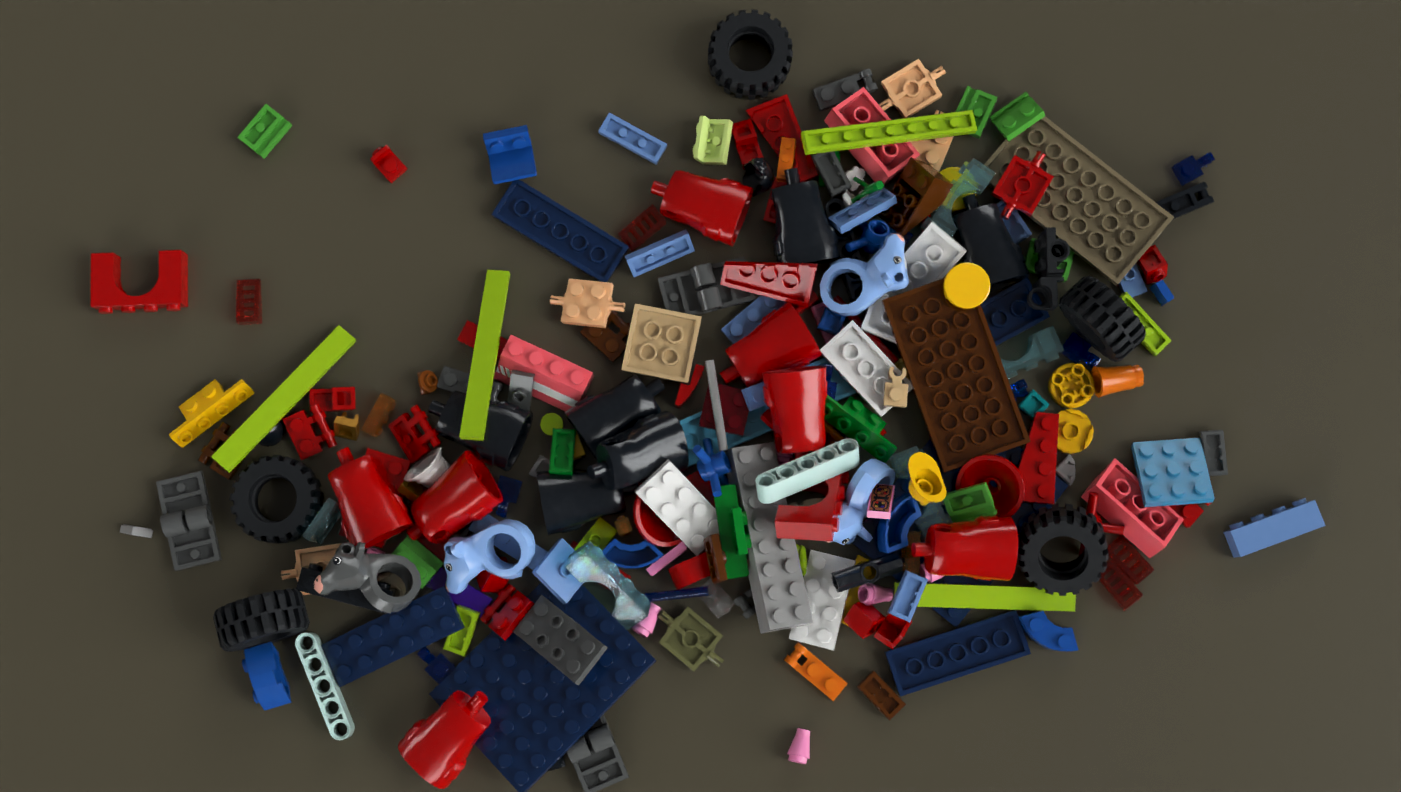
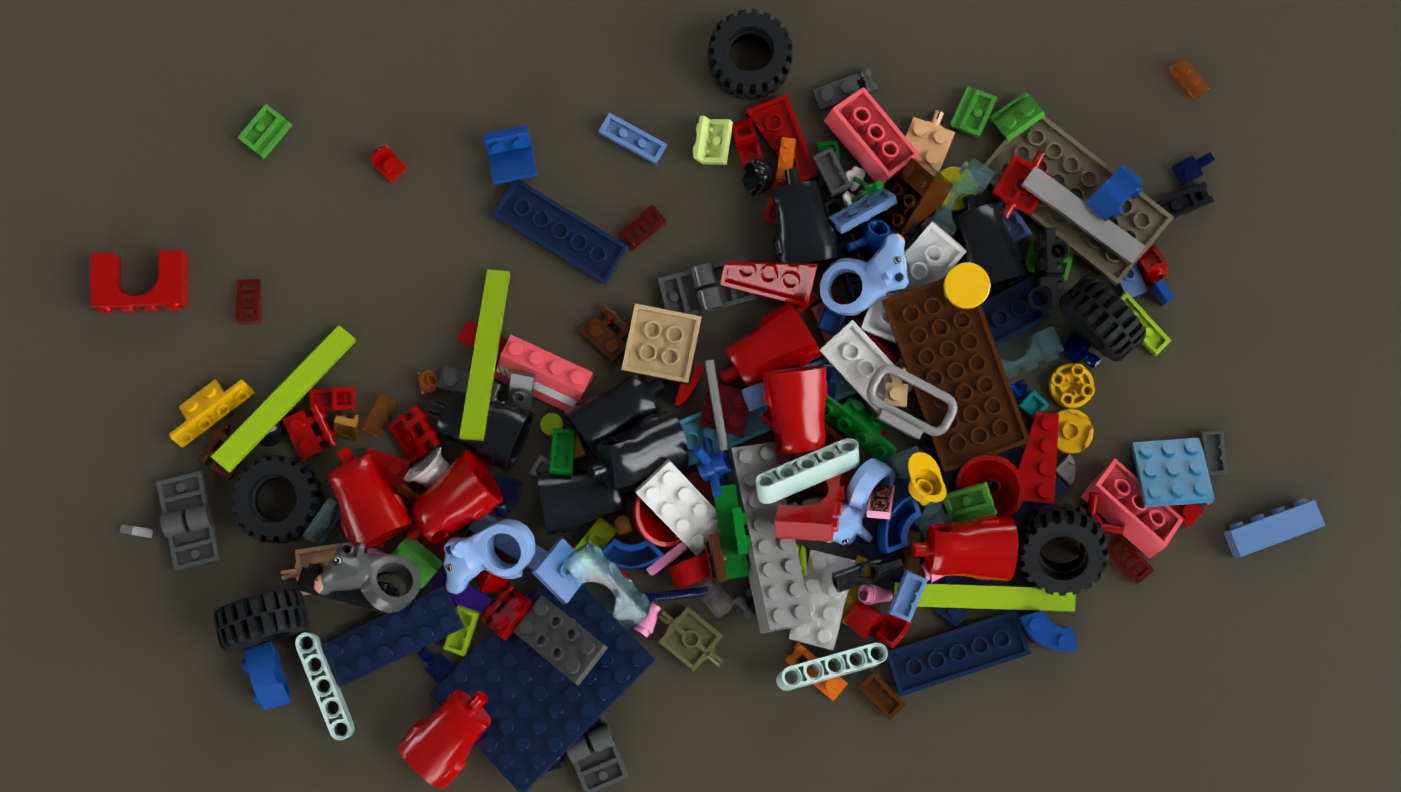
(587, 303): light nougat plate -> none
(659, 253): medium blue plate -> none
(705, 204): red torso -> none
(750, 318): medium blue plate -> none
(800, 747): bright pink cone -> none
(842, 663): none -> light aqua beam
(888, 132): lime tile -> none
(901, 420): none -> light grey bar
(911, 88): light nougat plate -> none
(1082, 216): none -> light grey tile
(1114, 193): none -> blue brick
(1116, 379): orange plant -> none
(1137, 595): clear red slope -> none
(1189, 78): none -> clear orange piece

